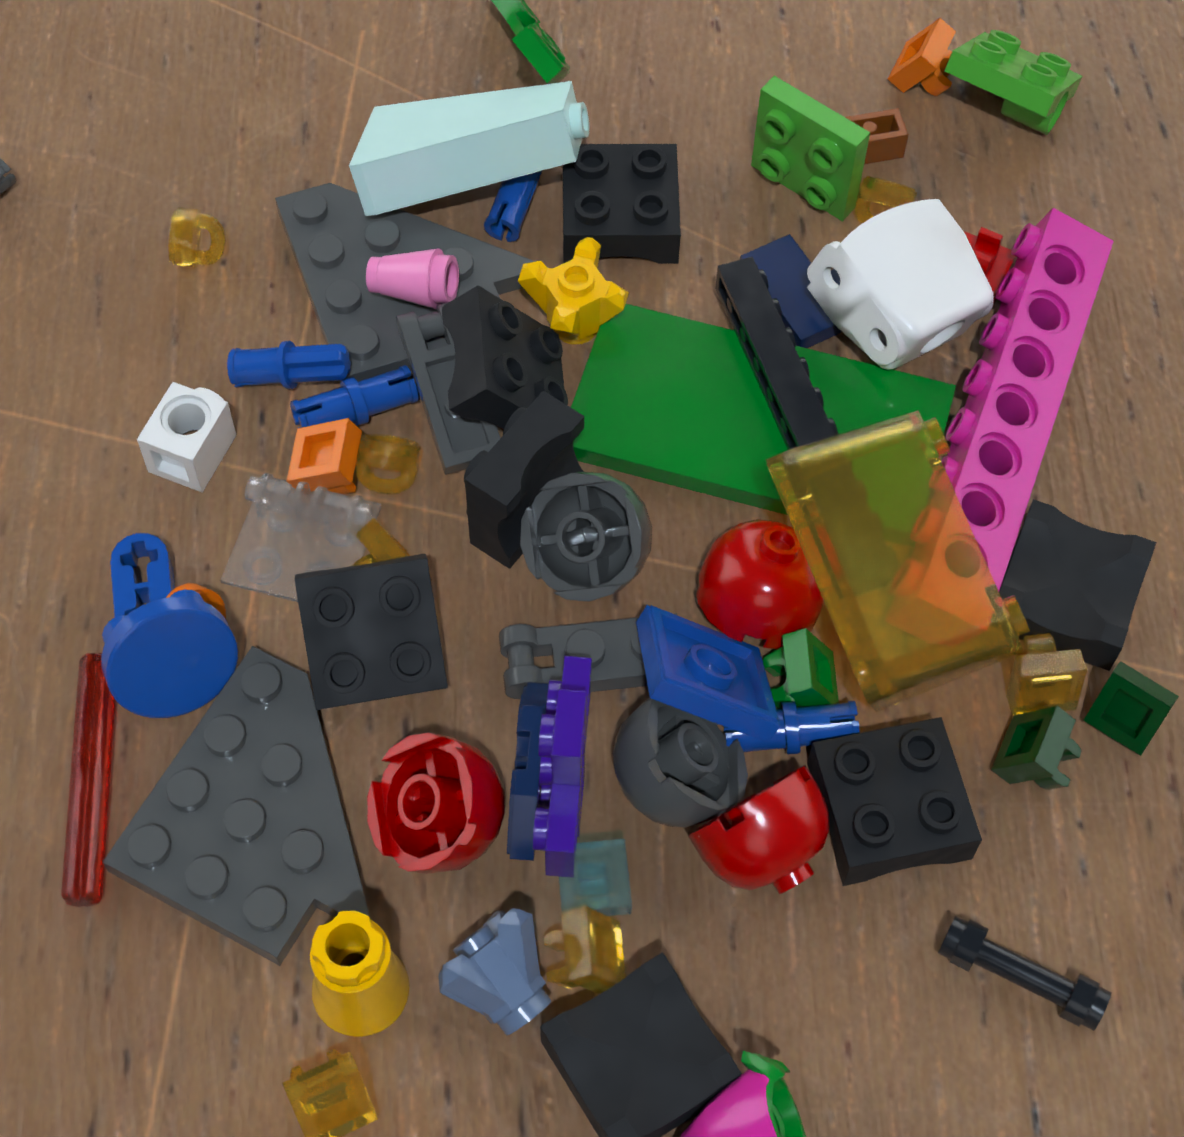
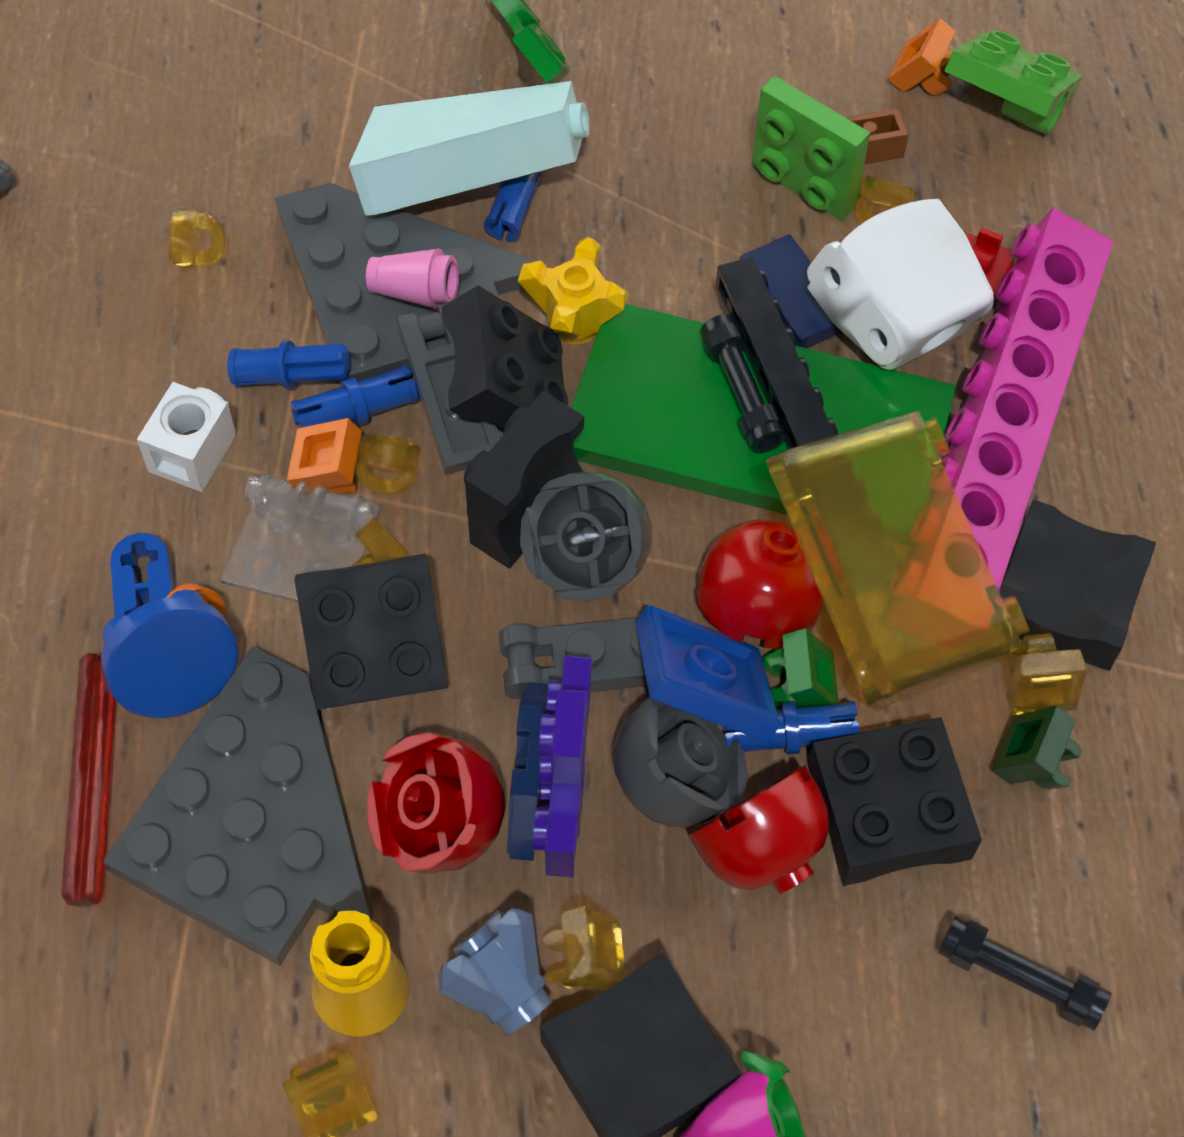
(598, 879): clear light blue tile -> none
(623, 201): black brick -> none
(759, 421): none -> black bar
(1130, 708): dark green tile -> none

